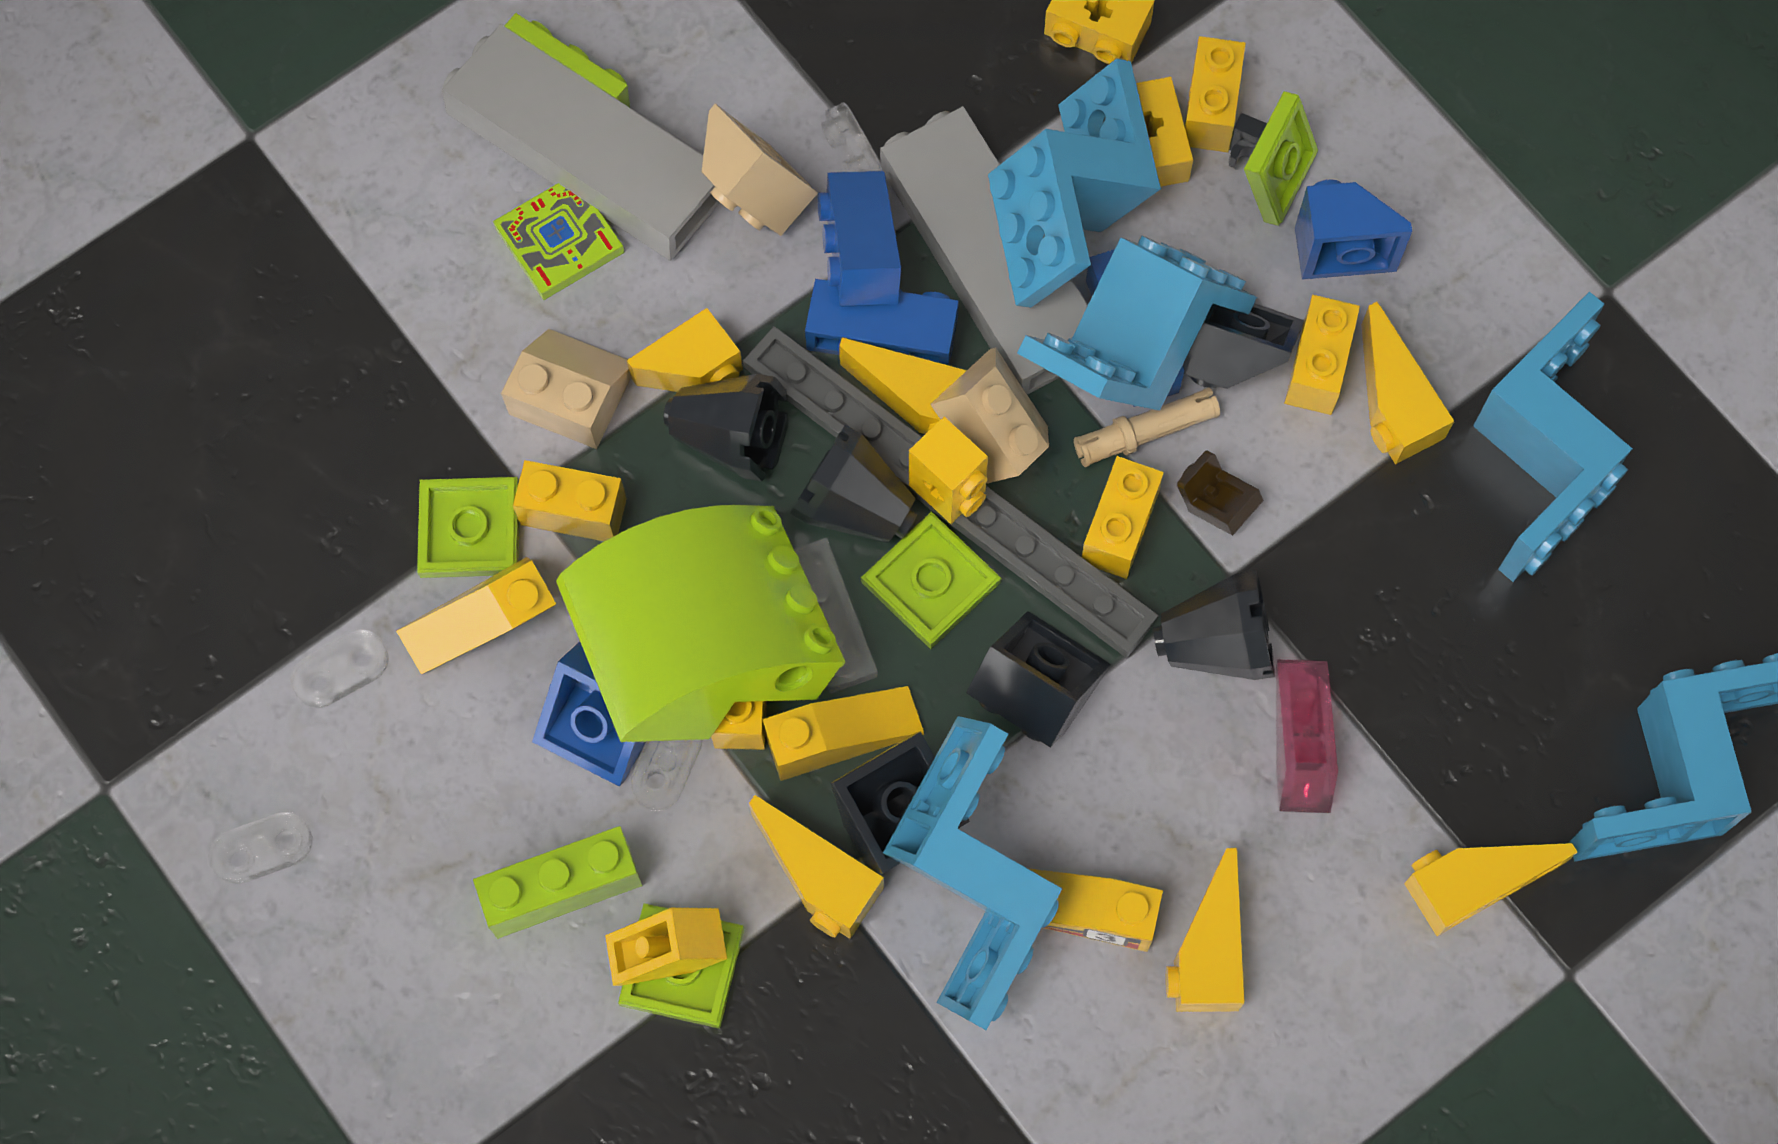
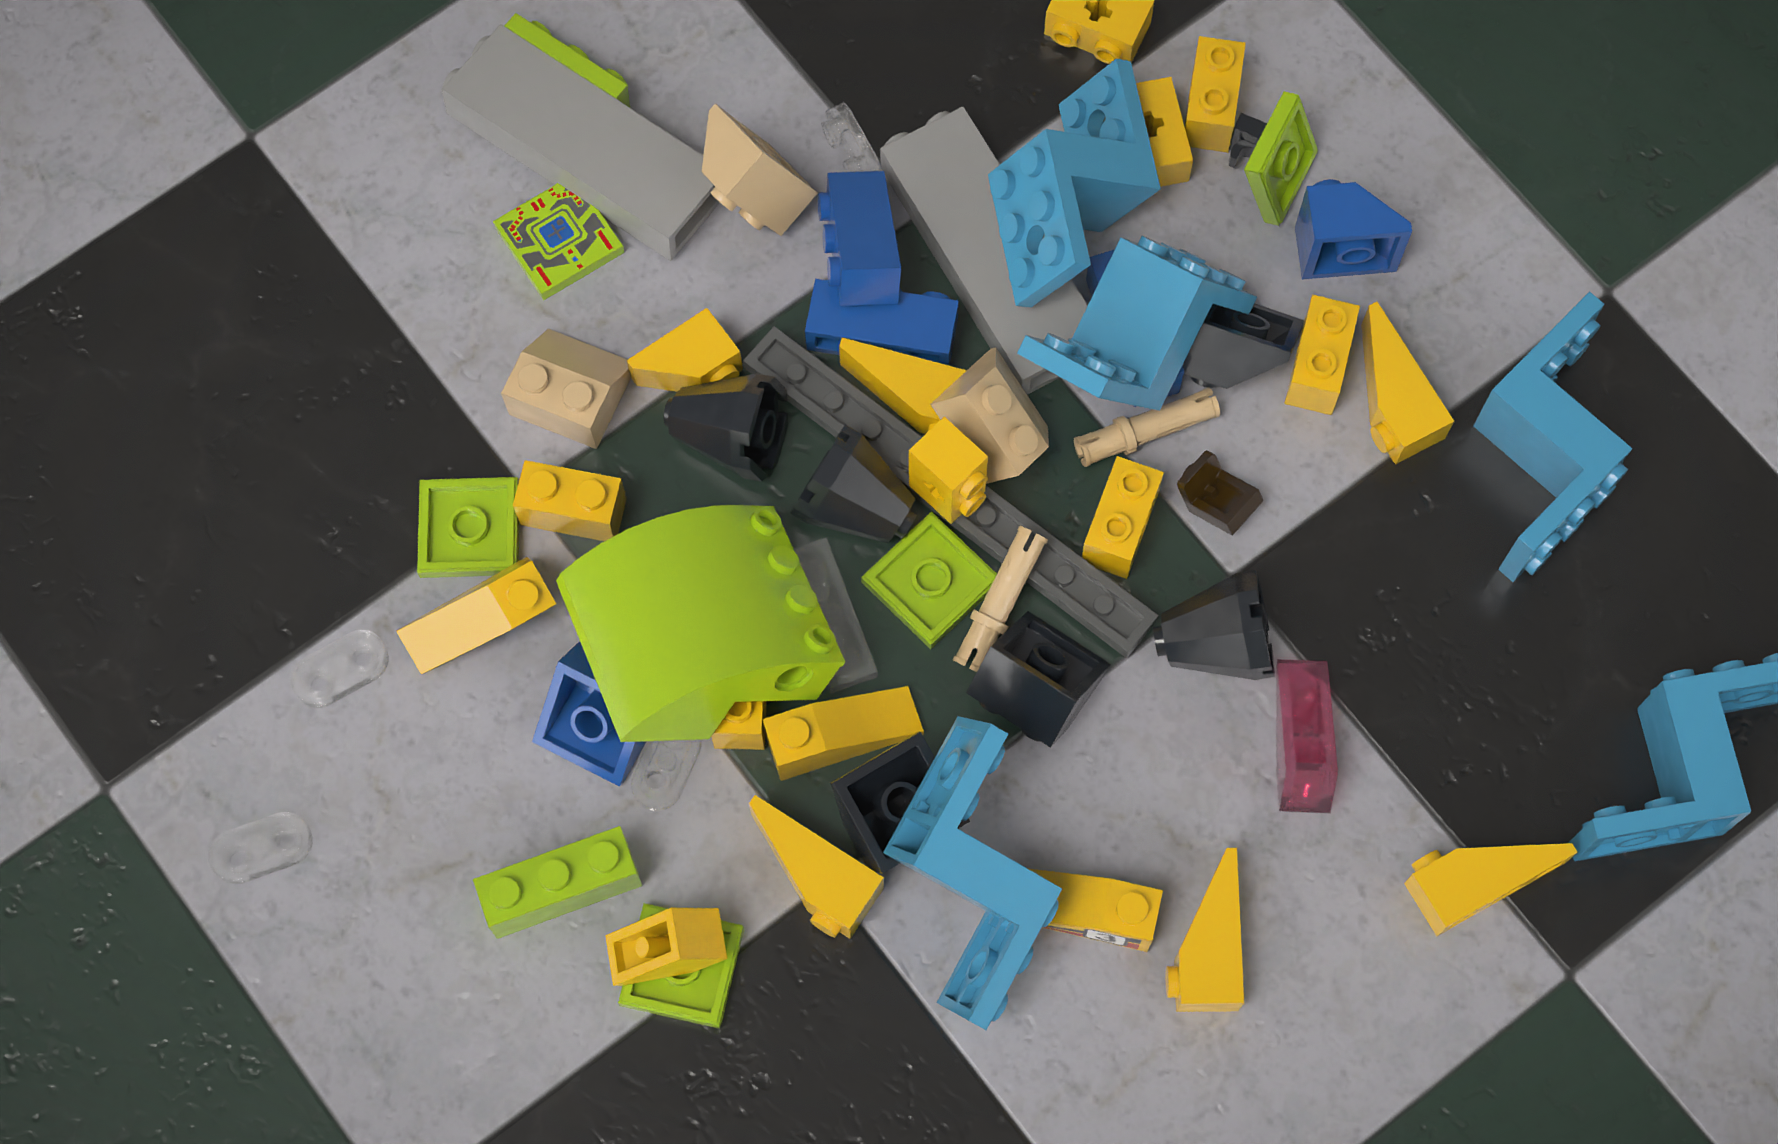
(1000, 598): none -> tan pin

